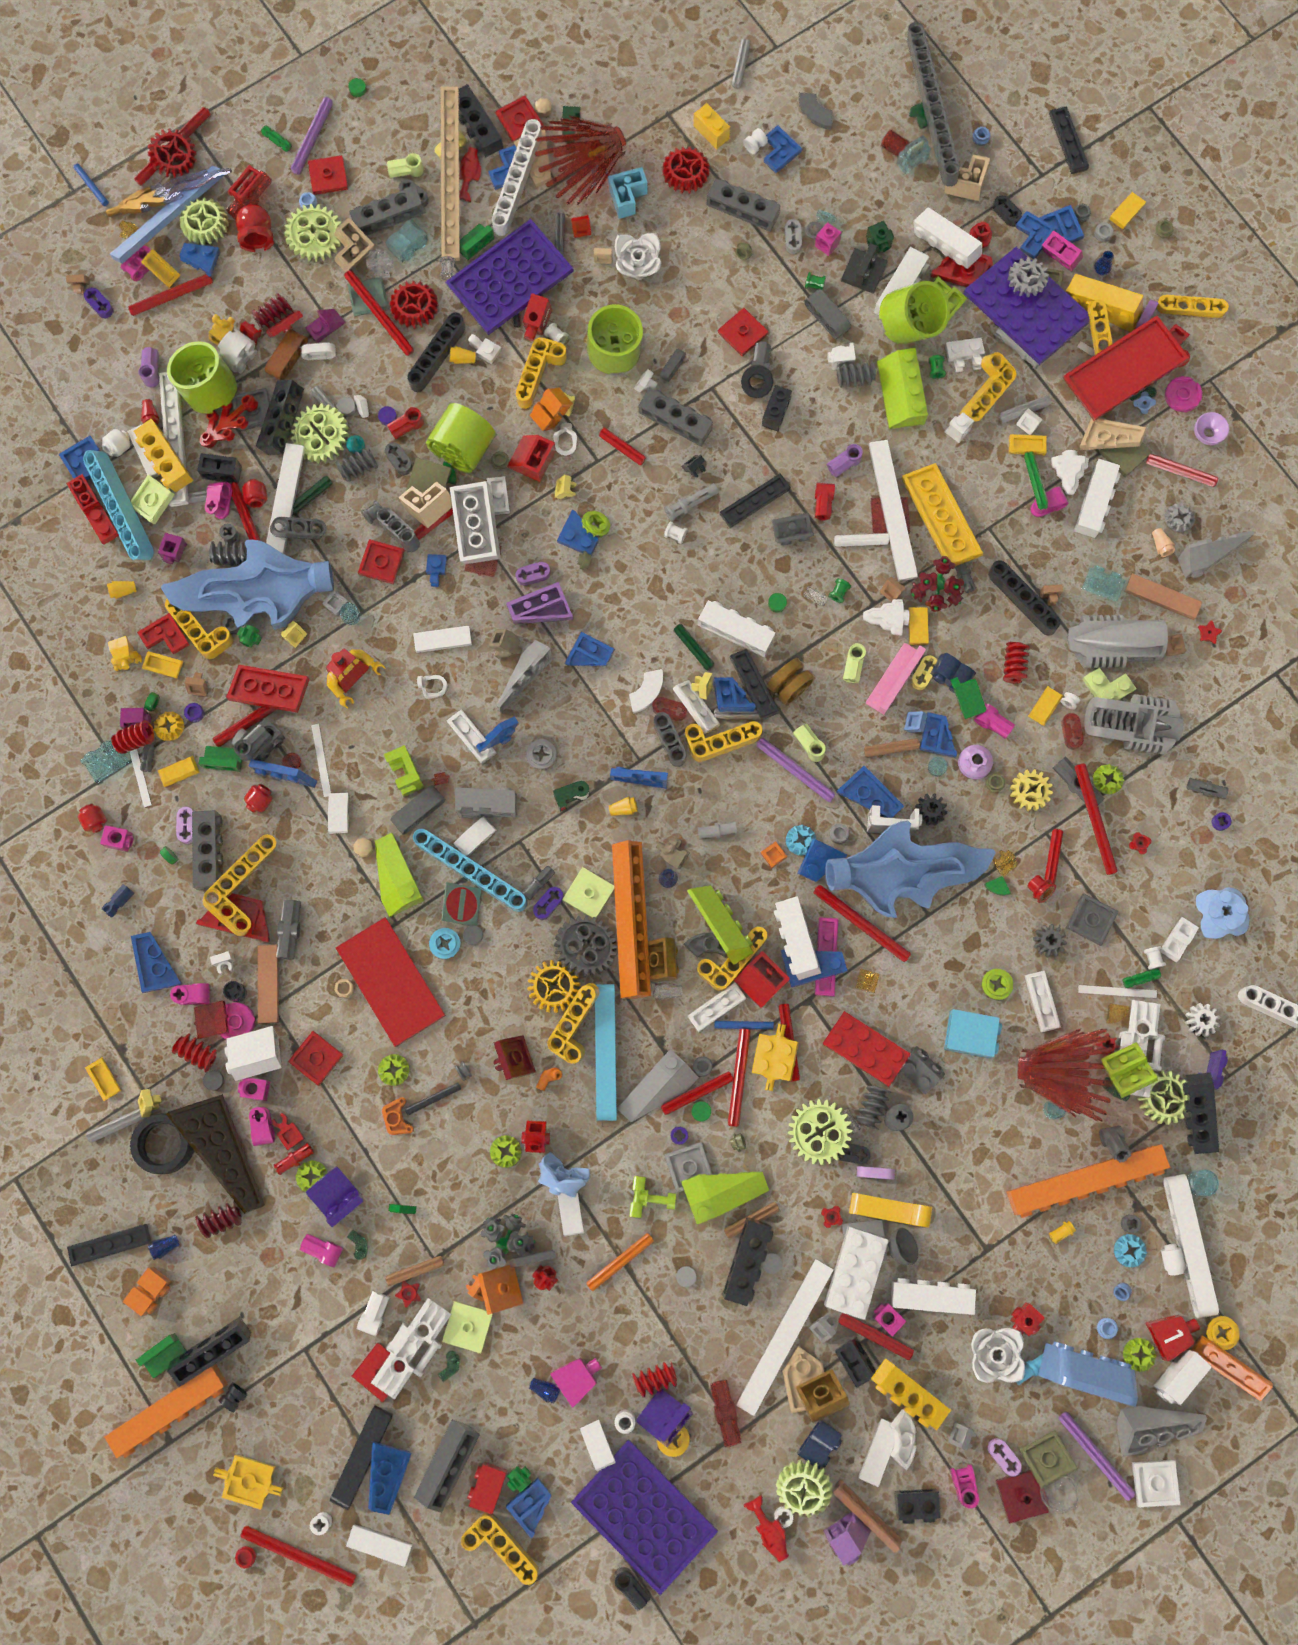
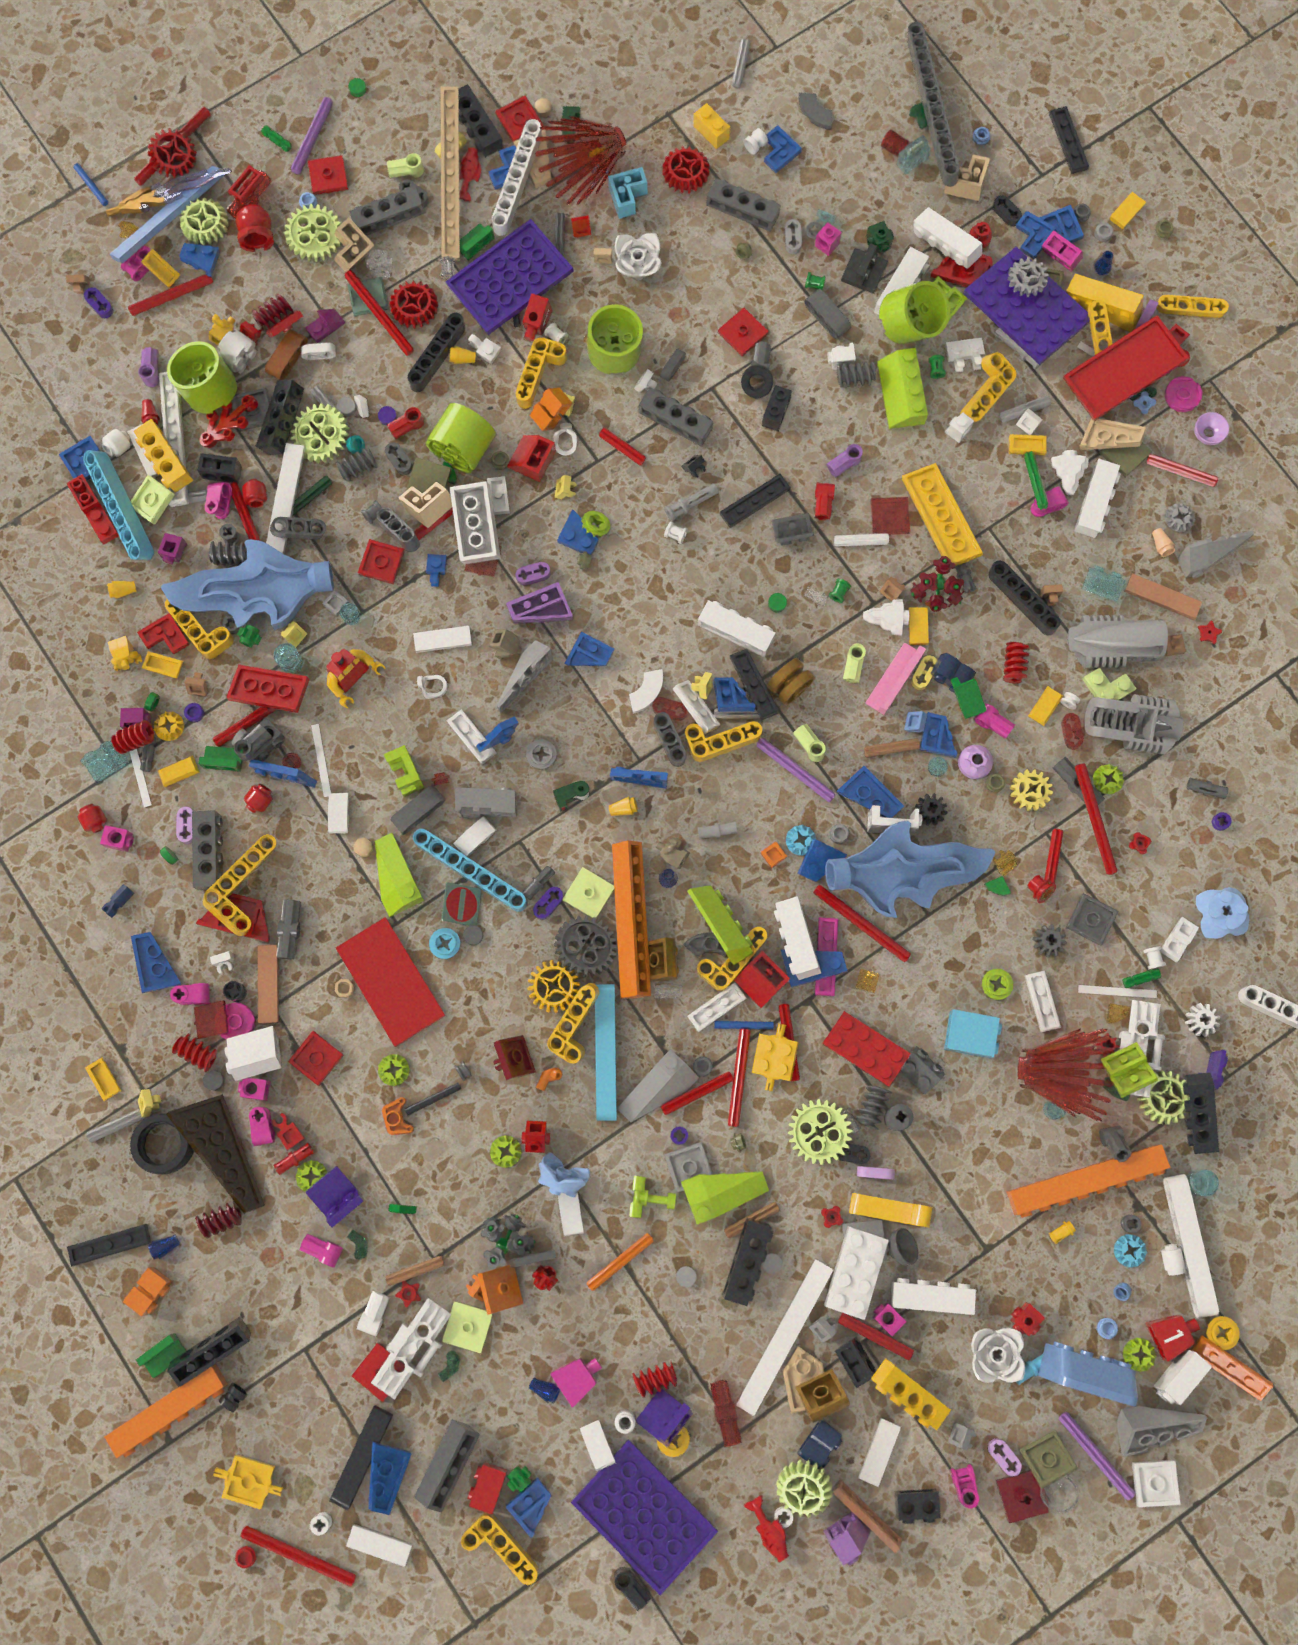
(288, 658): none -> clear light blue wheel
(407, 241): clear light blue brick -> none
(694, 647): dark green axle -> none
(701, 1111): green tile -> none
(893, 510): white tile -> none
(904, 1435): white tile -> none

